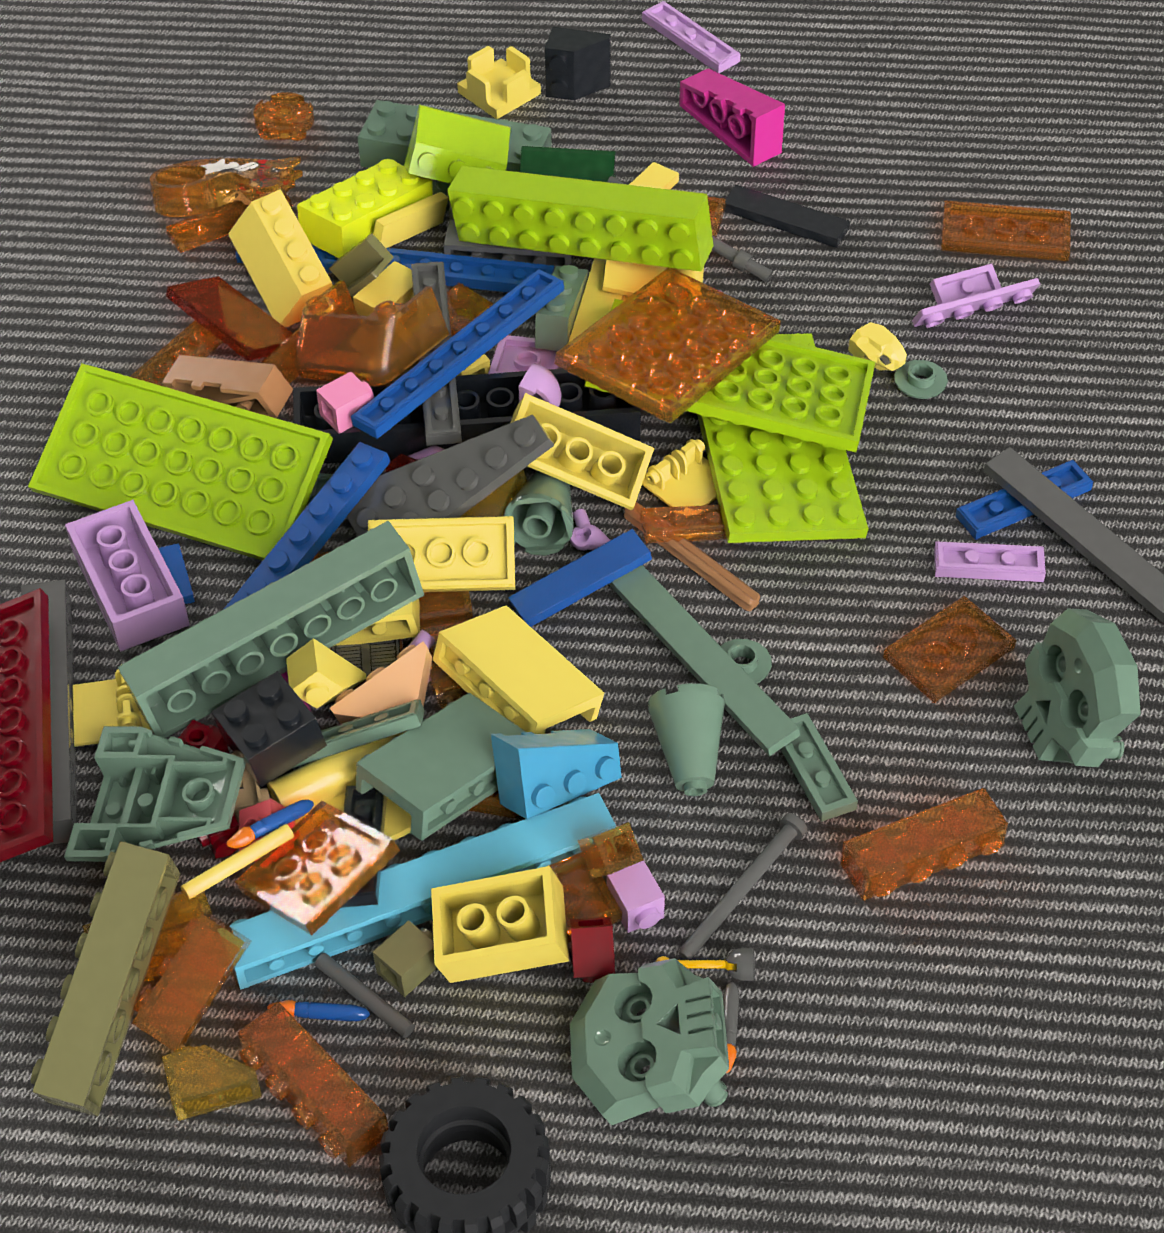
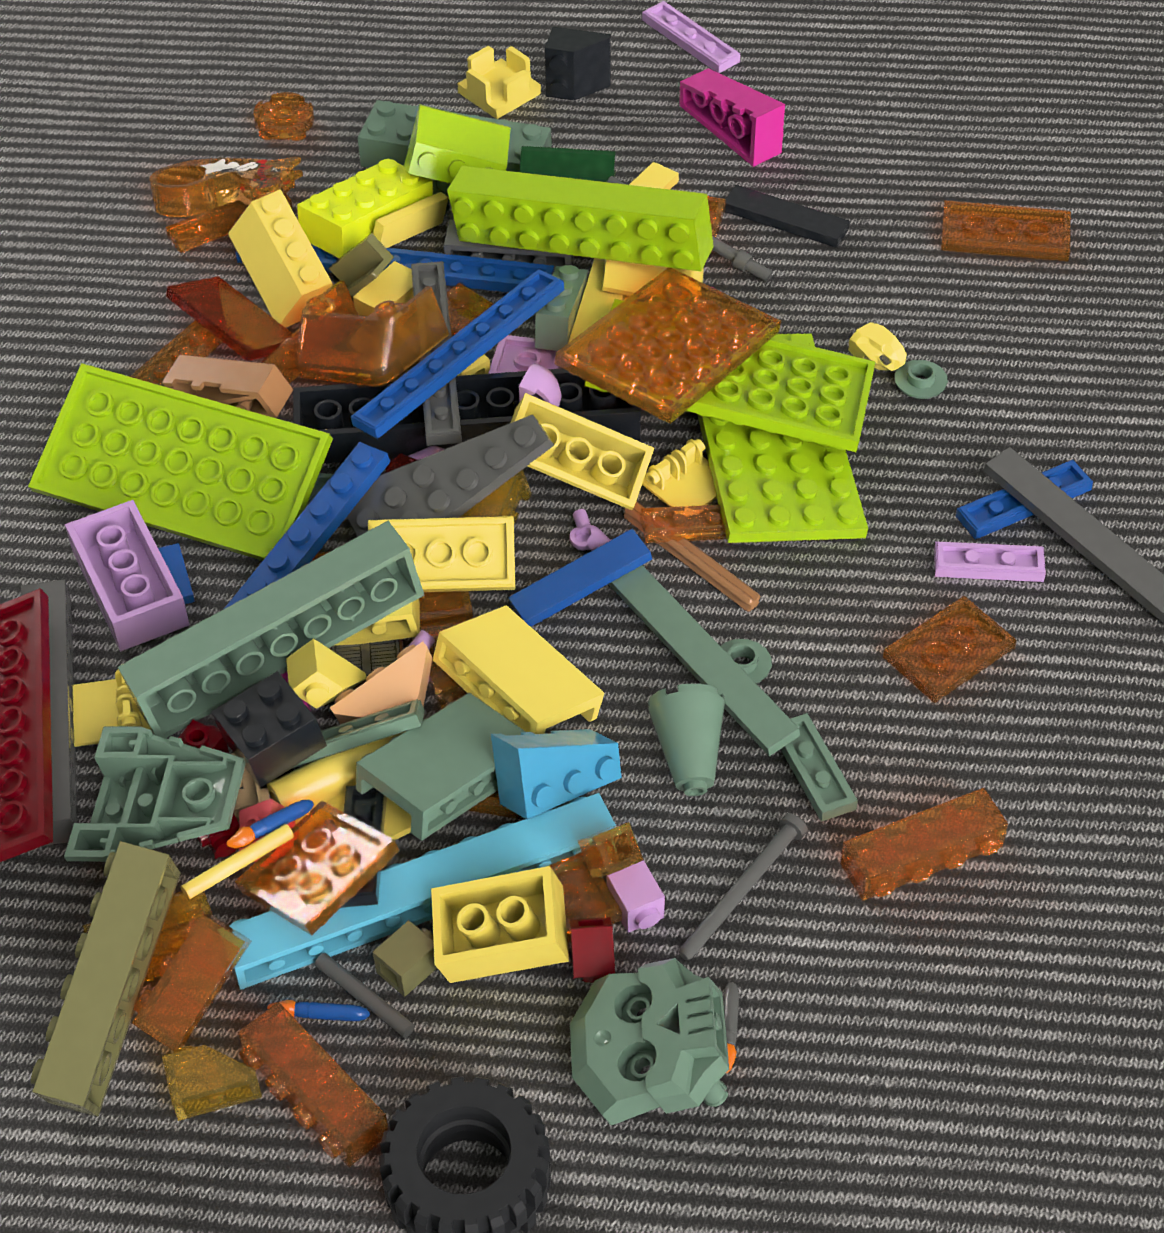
(342, 399): bright pink brick -> none
(542, 515): sand green cone -> none
(739, 964): dark grey hinge -> none
(970, 291): lavender bracket -> none
(1079, 691): sand green brick -> none

